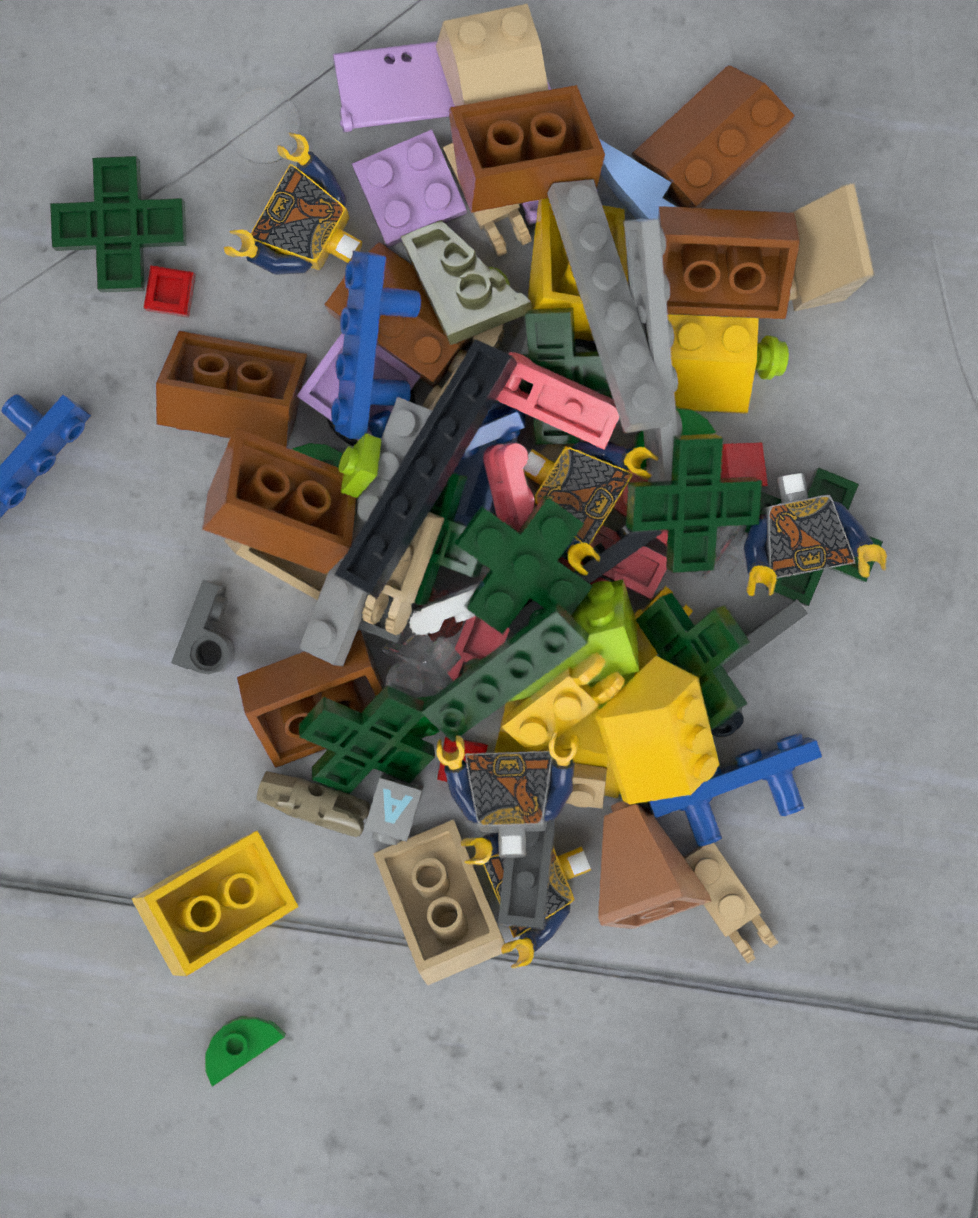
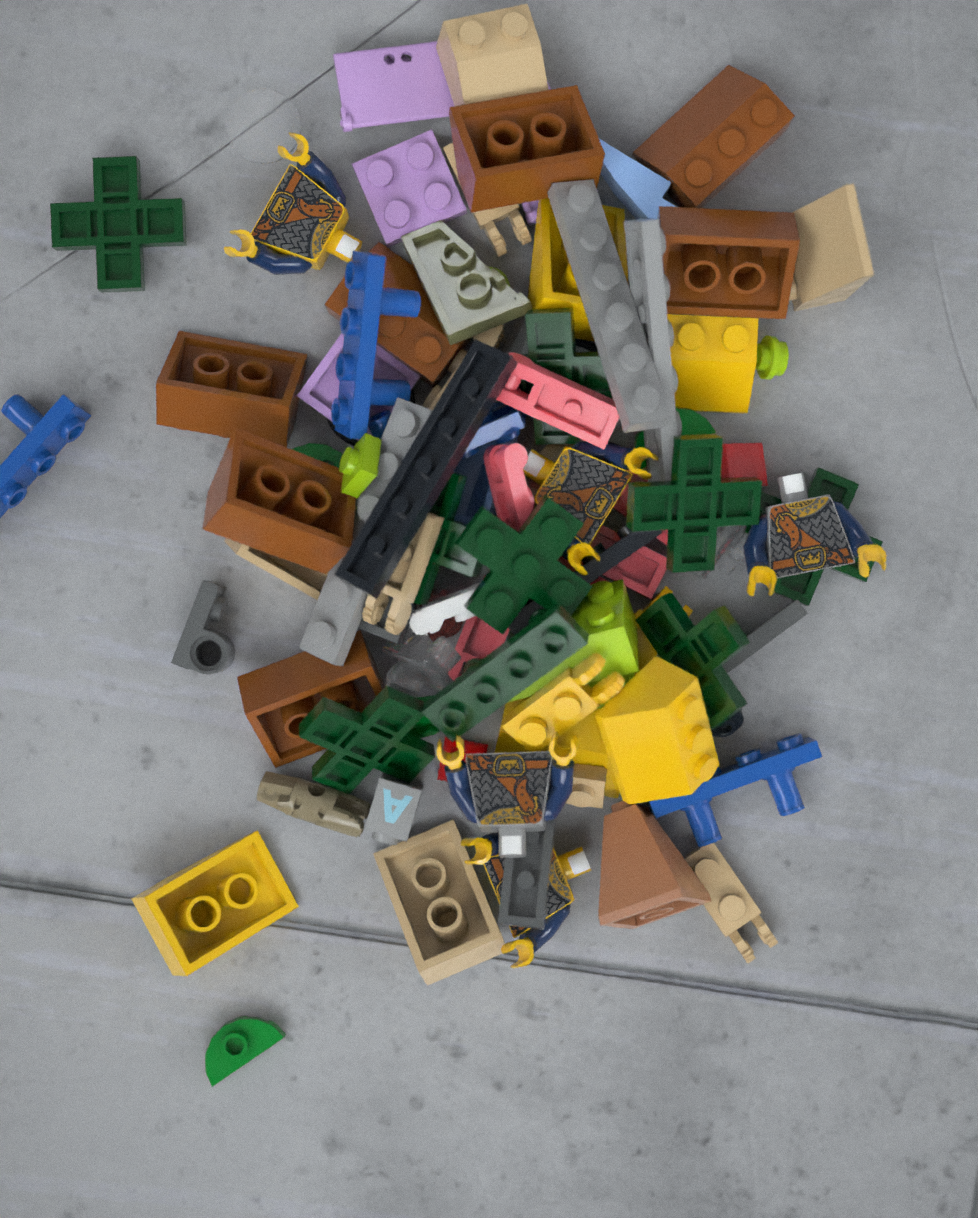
(169, 291): red tile -> none

